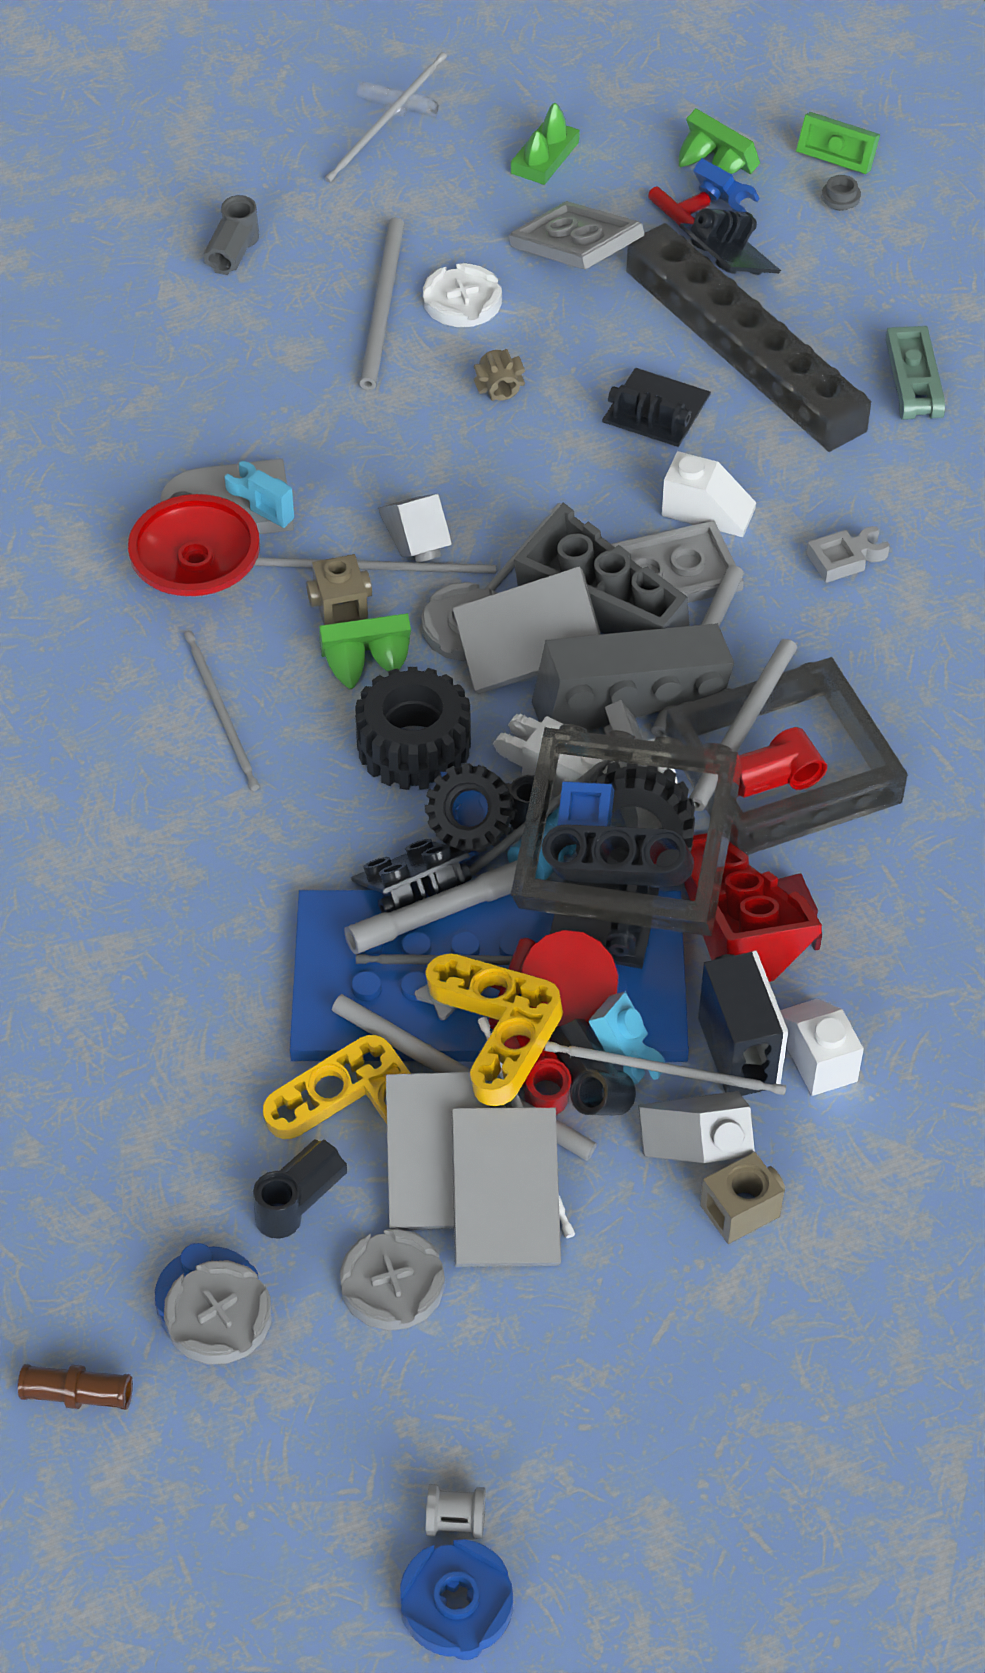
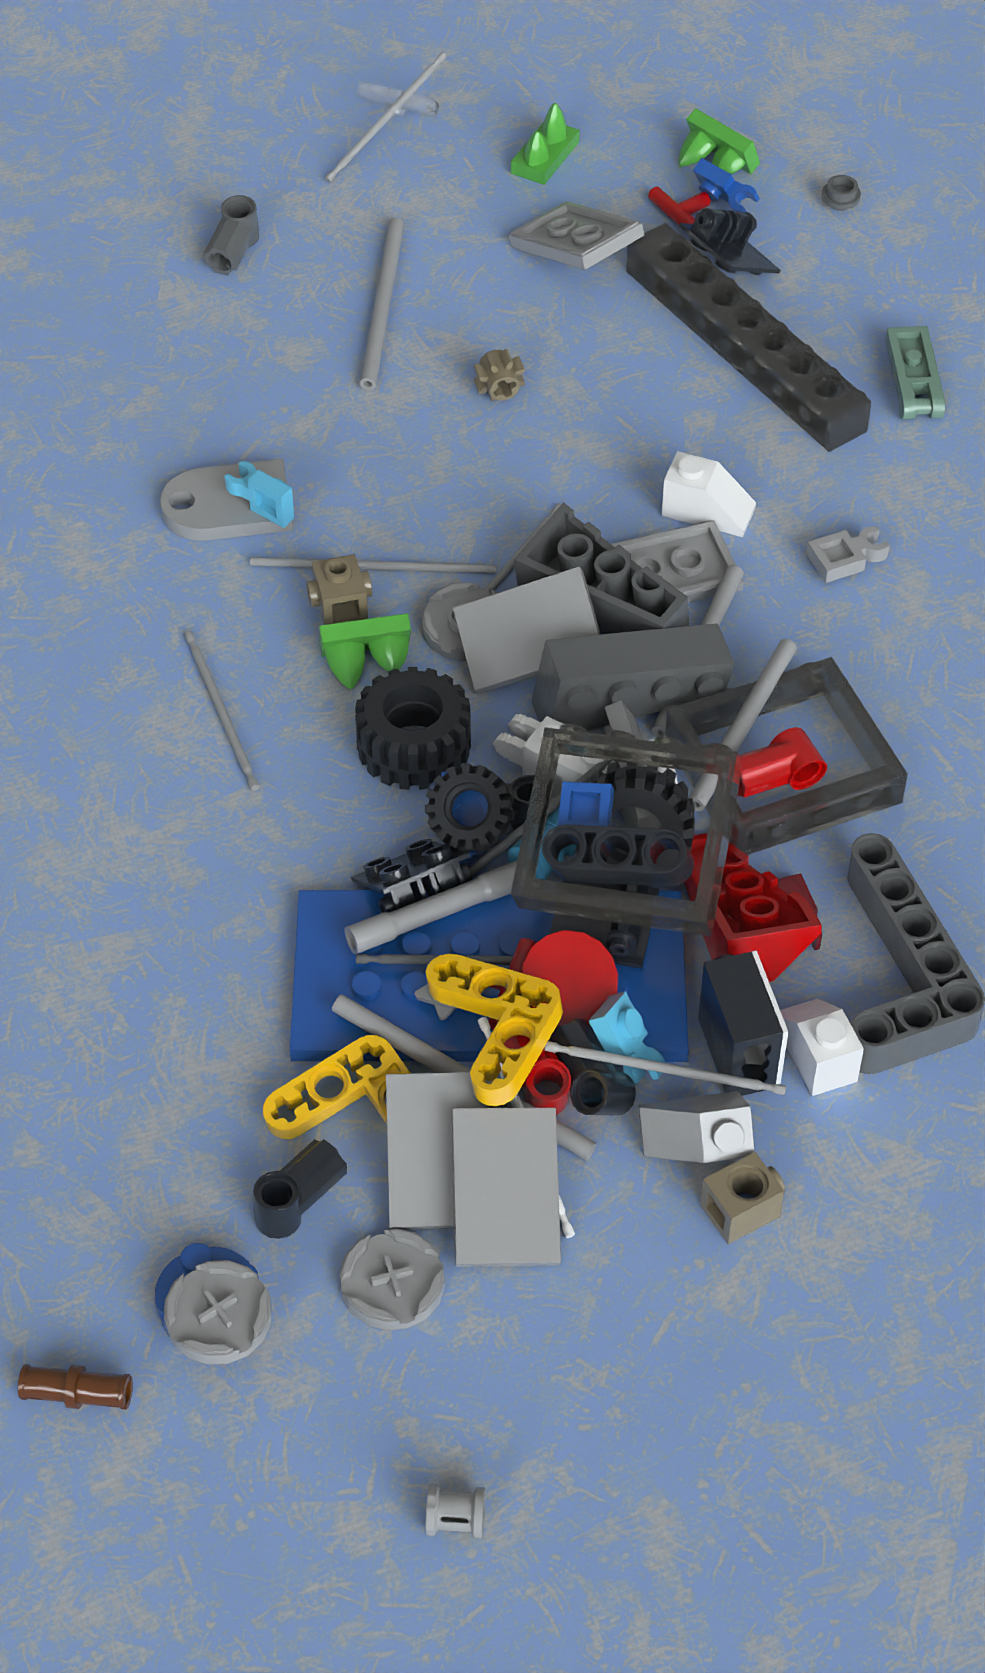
(194, 545): red dish -> none
(417, 526): slope -> none
(459, 1630): blue plate -> none
(462, 295): white tile -> none
(655, 406): black hinge -> none
(838, 142): bright green tile -> none
(920, 951): none -> dark grey beam

